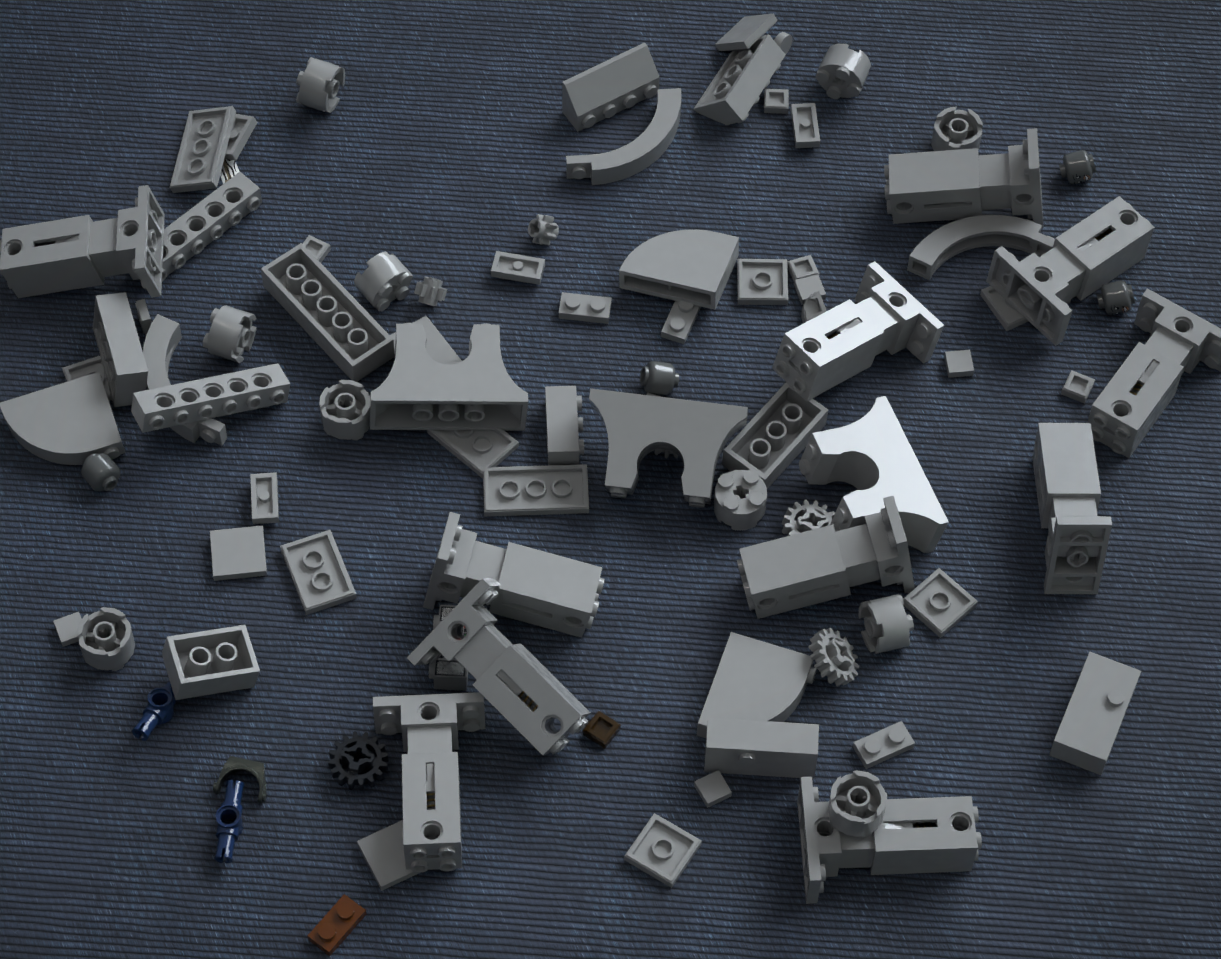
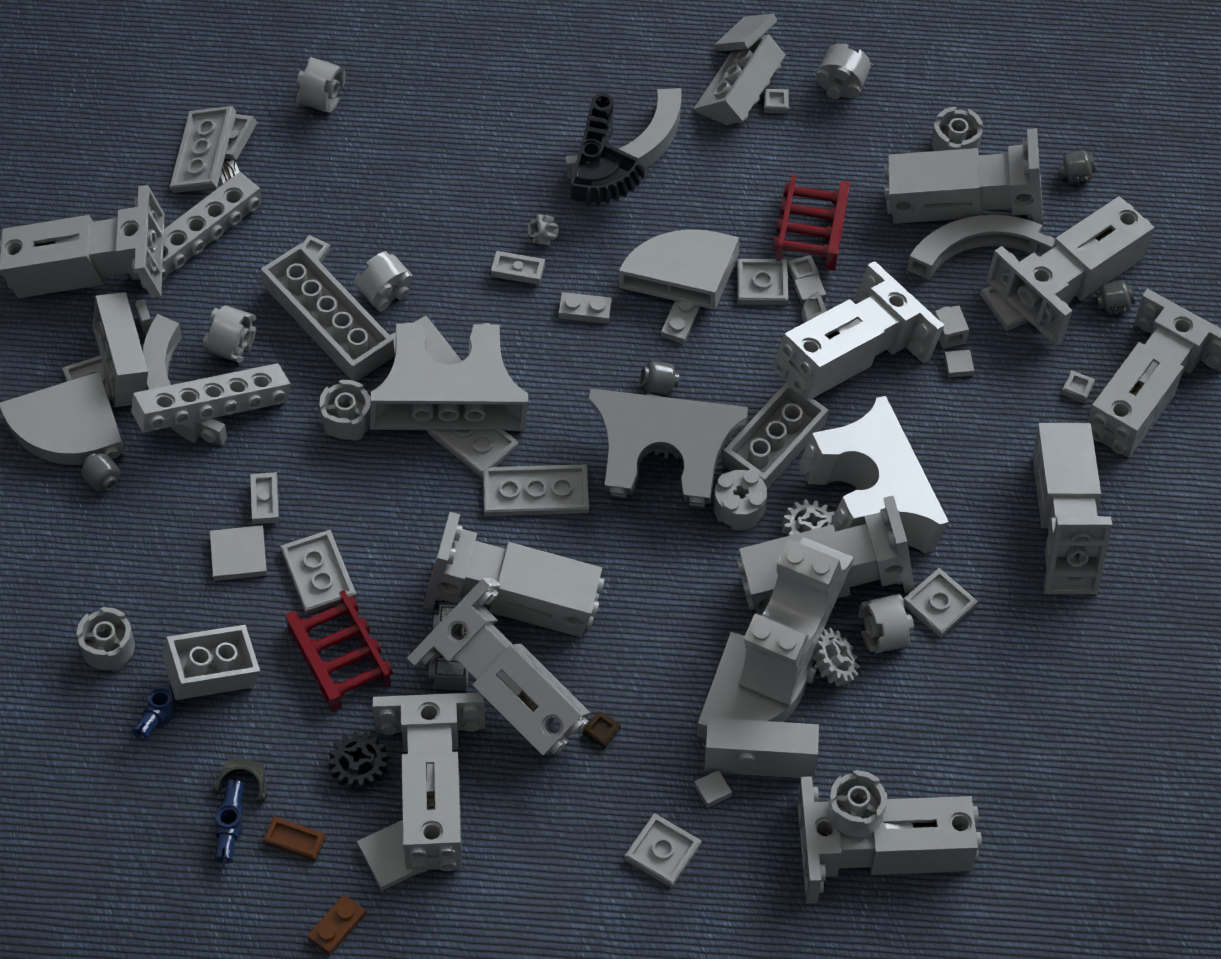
(67, 628): light grey tile -> none
(294, 839): none -> reddish brown tile
(323, 670): none -> dark red fence
(430, 291): light grey gear -> none
(563, 425): light grey brick -> none
(600, 160): none -> black arm
(609, 87): light grey slope -> none
(784, 41): light grey tile -> none
(790, 627): none -> light grey piece
(805, 125): light grey plate -> none
(831, 233): none -> dark red fence
(883, 745): light grey plate -> none
(955, 327): none -> light grey brick
(1095, 713): light grey brick -> none

